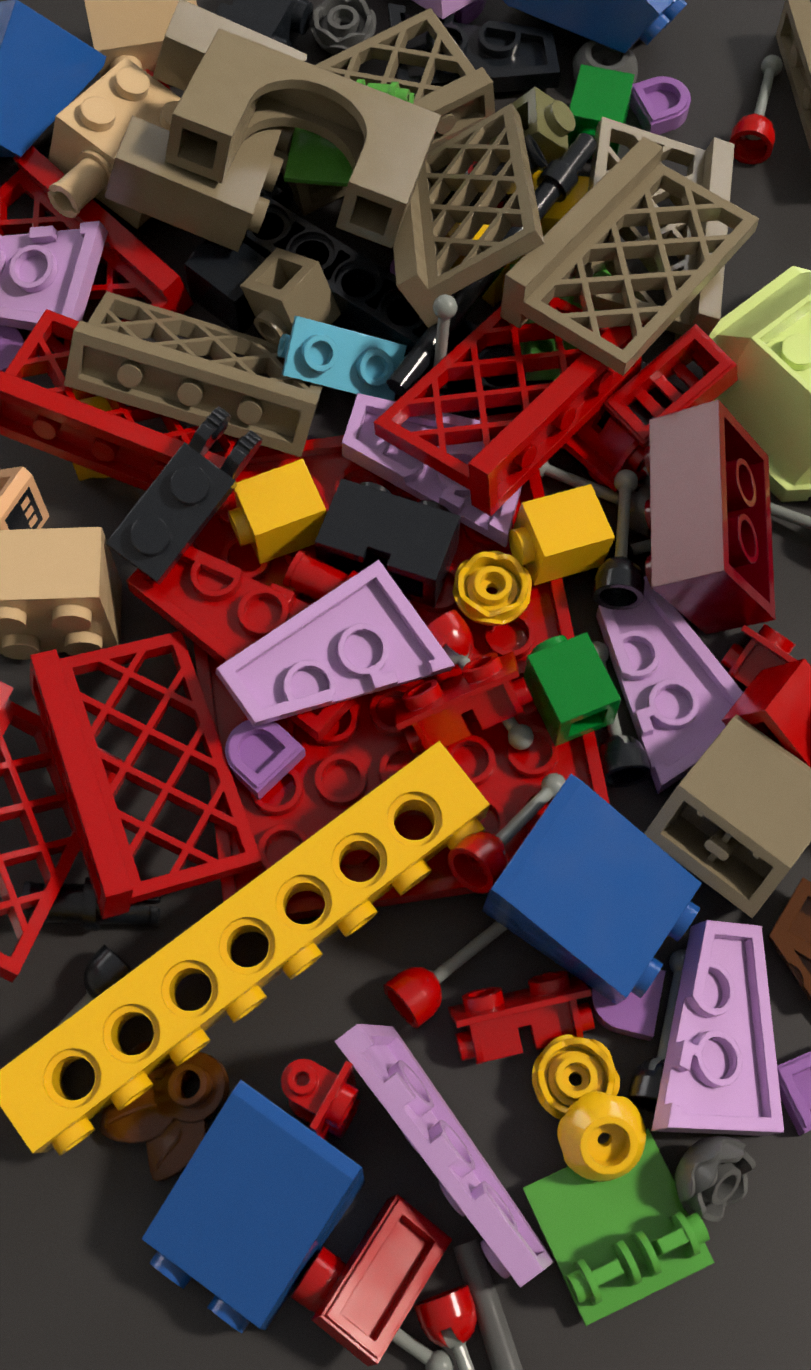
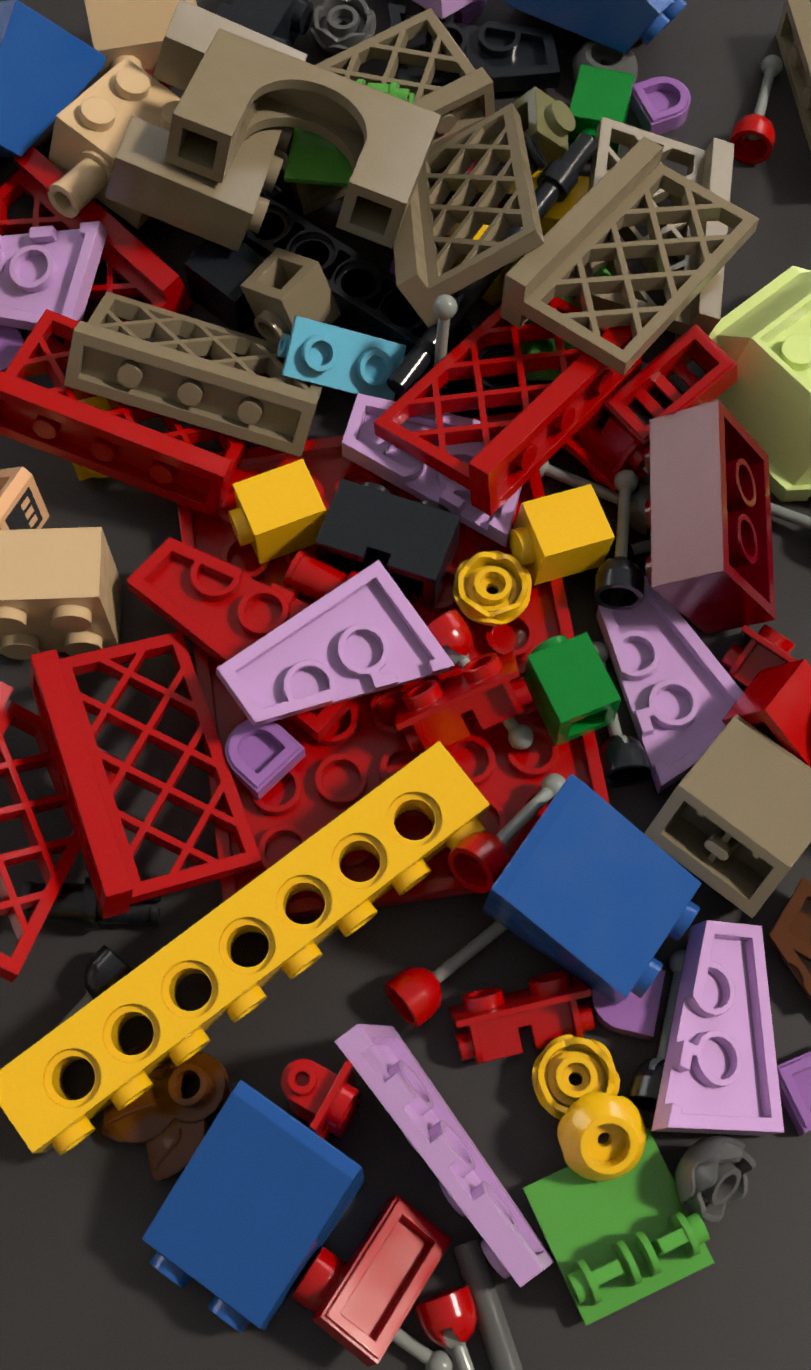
(181, 500): black hinge -> none

